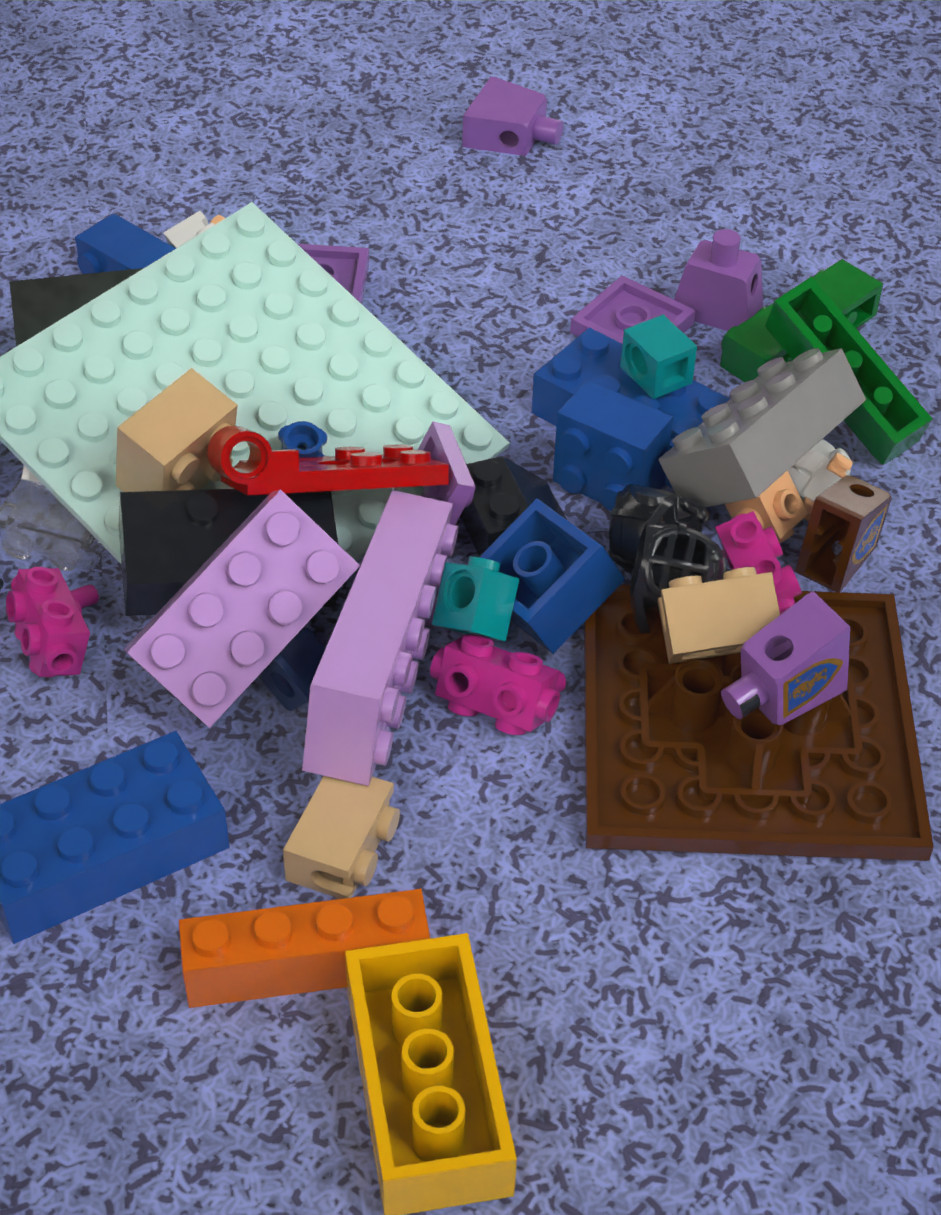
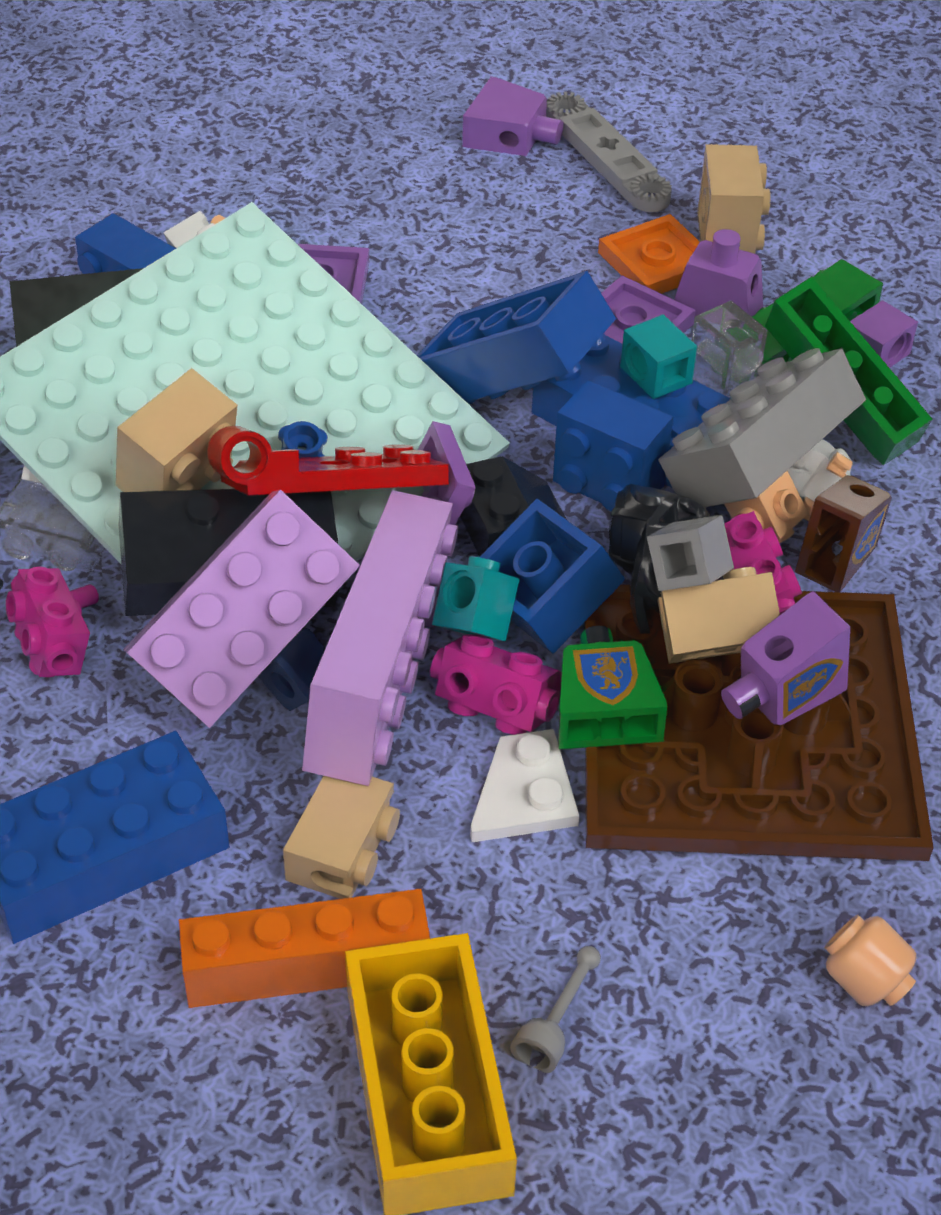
(520, 338): none -> blue brick
(525, 789): none -> white wing
(546, 1033): none -> light grey hinge
(609, 694): none -> green torso
(610, 153): none -> light grey piece
(651, 252): none -> orange plate
(690, 553): none -> light grey brick
(727, 347): none -> clear brick
(733, 194): none -> tan brick
(871, 961): none -> light nougat head
(887, 331): none -> medium lavender brick

